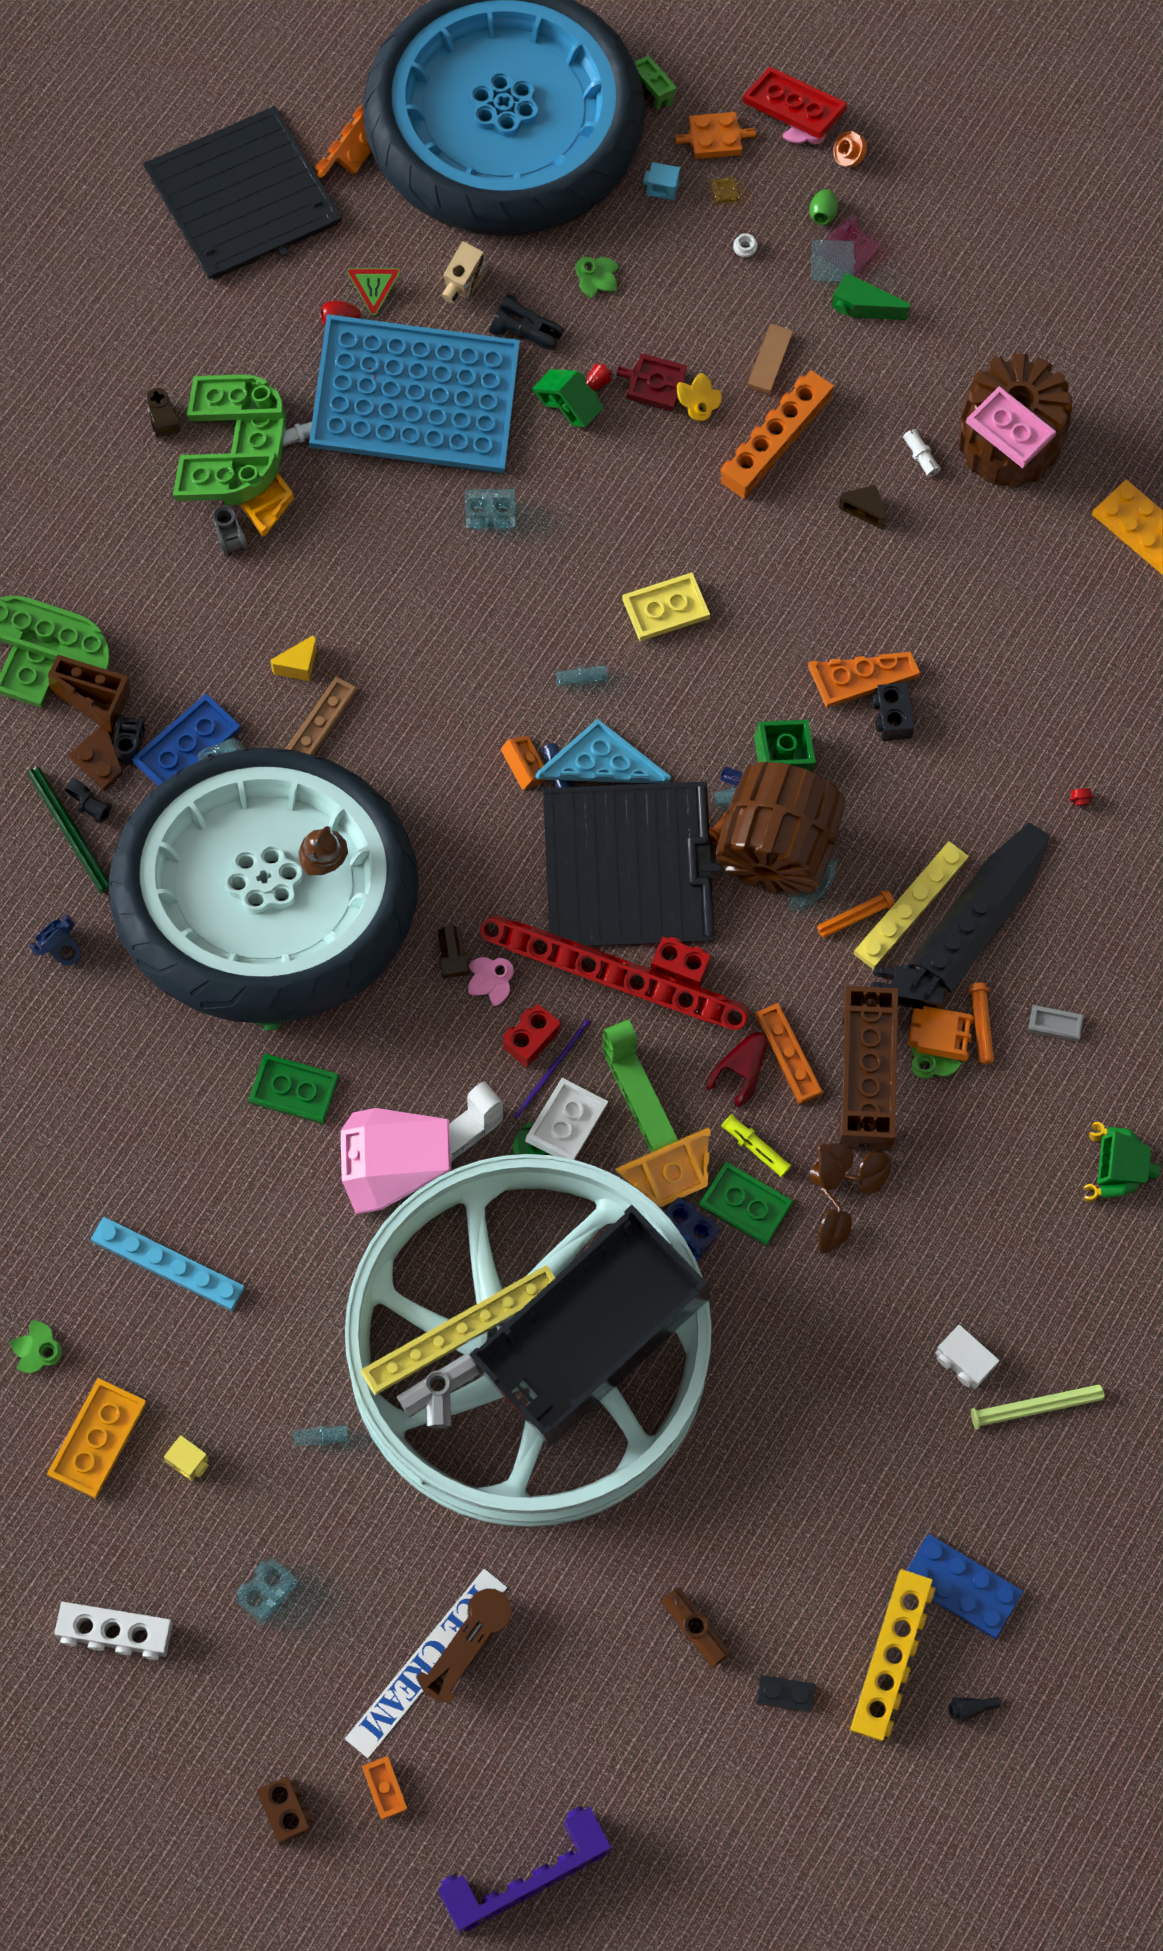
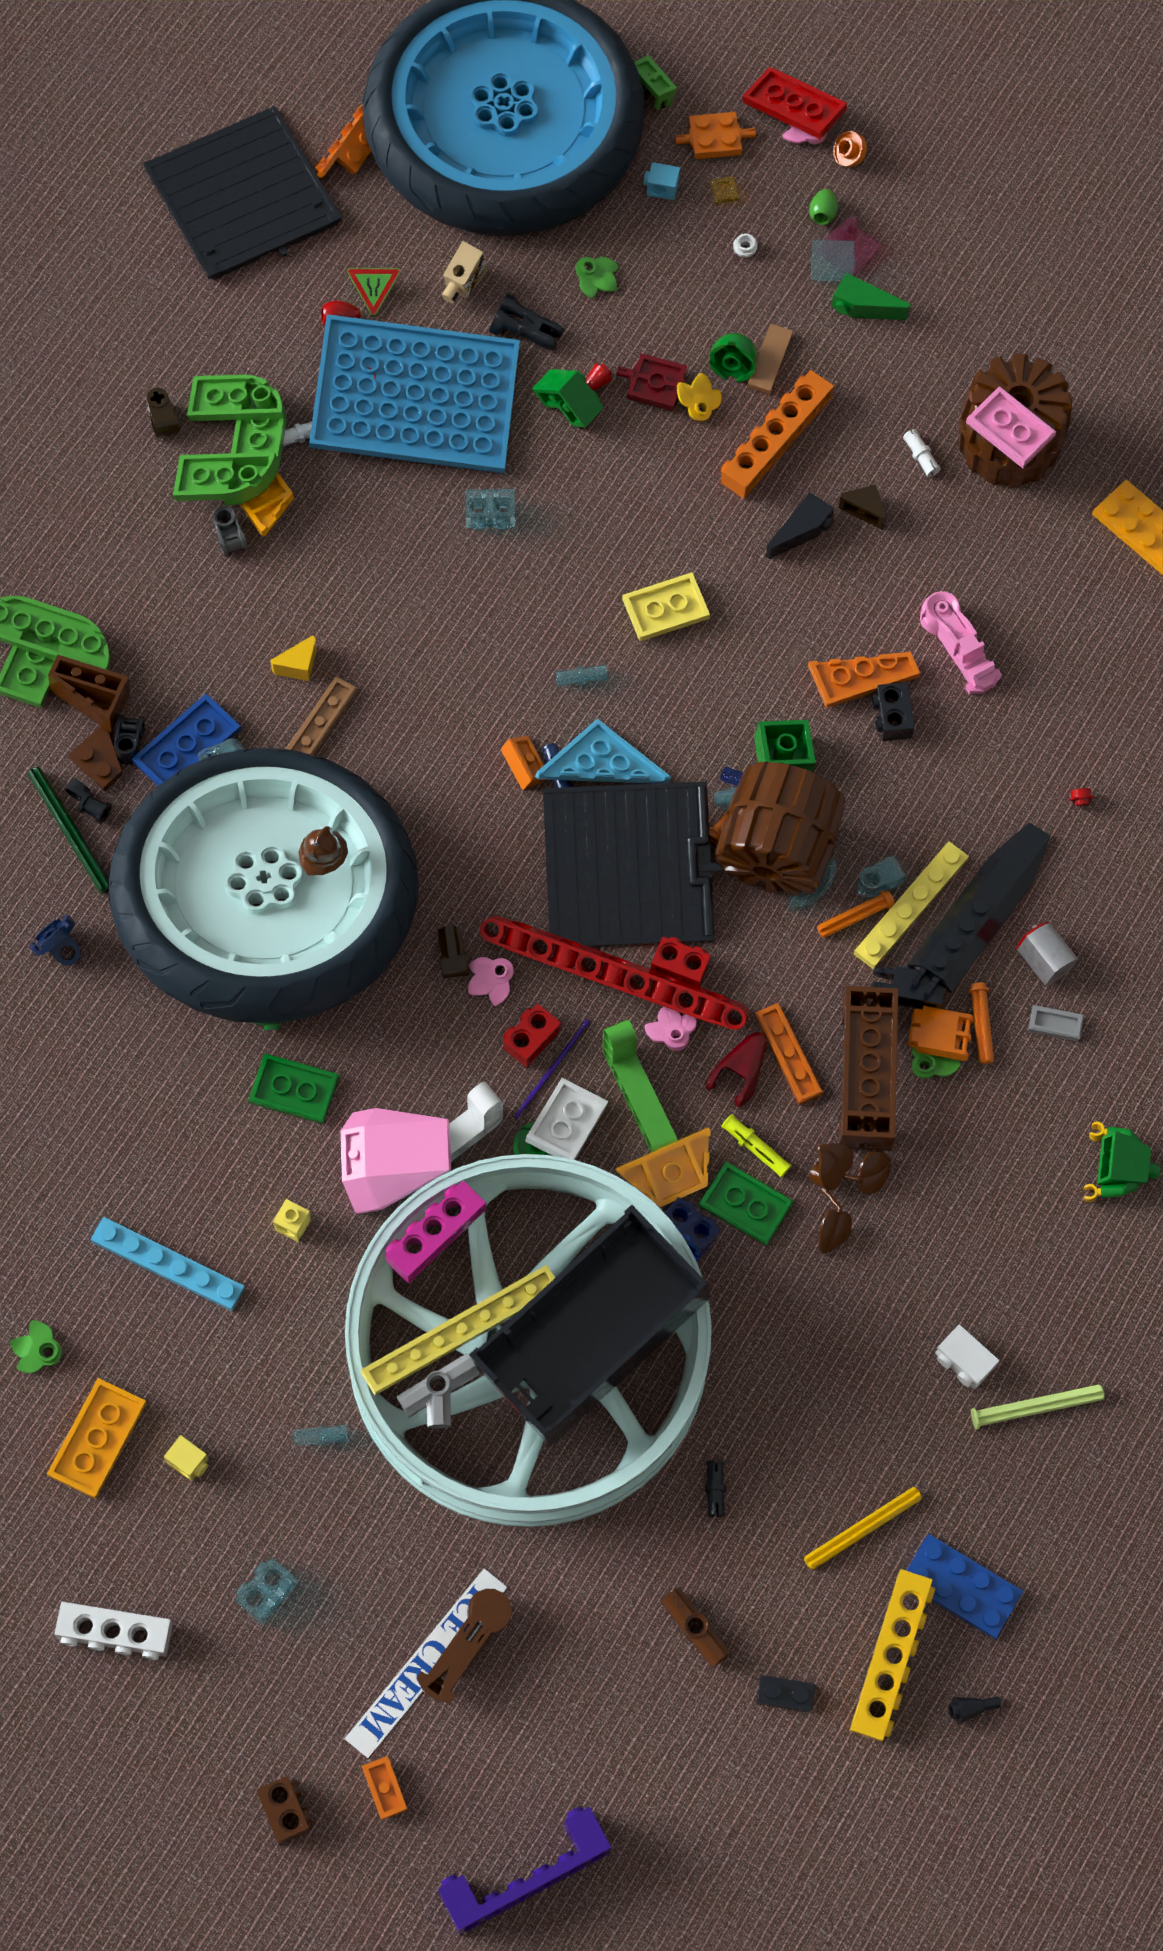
(292, 1220): none -> light yellow brick
(411, 1265): none -> dark pink brick
(671, 1024): none -> bright pink plate
(715, 1488): none -> black pin
(734, 357): none -> green cylinder
(802, 526): none -> black slope
(862, 1528): none -> yellow axle
(884, 875): none -> clear light blue piece
(943, 617): none -> bright pink piece
(1046, 953): none -> flat silver piece

